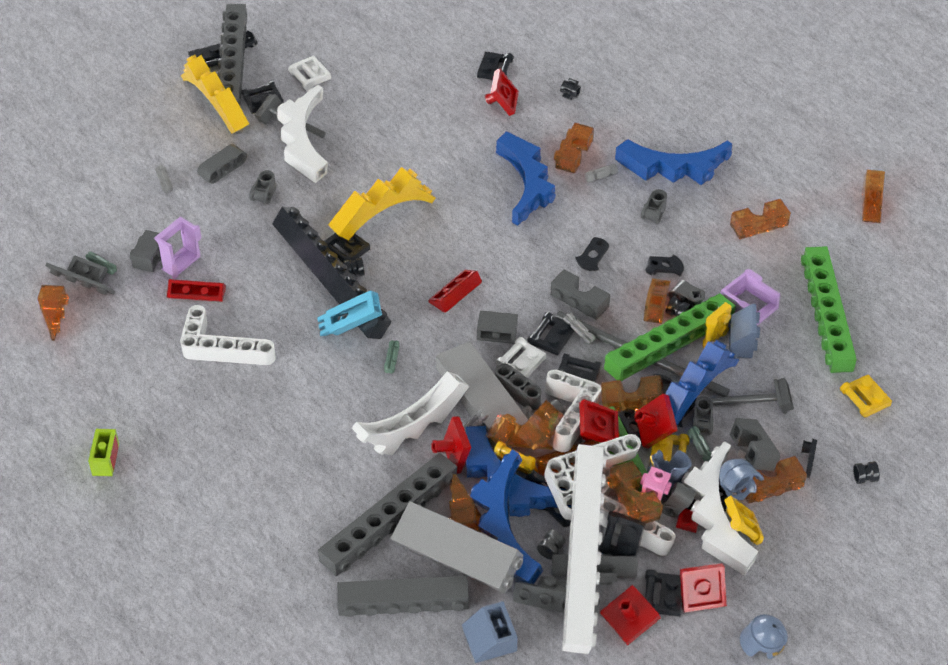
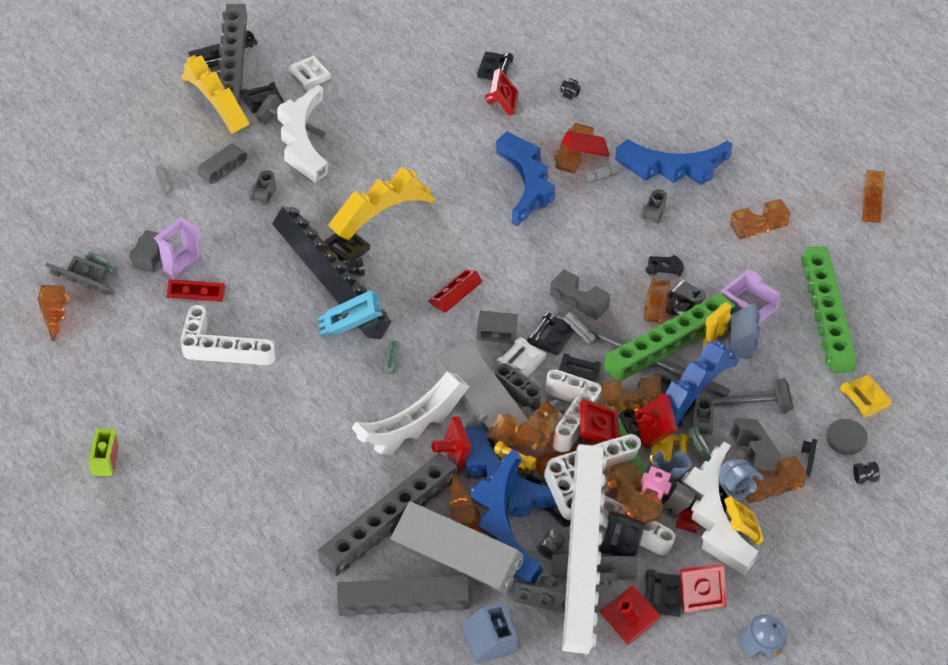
(586, 143): none -> red slope
(589, 263): black piece -> none
(846, 436): none -> dark grey tile

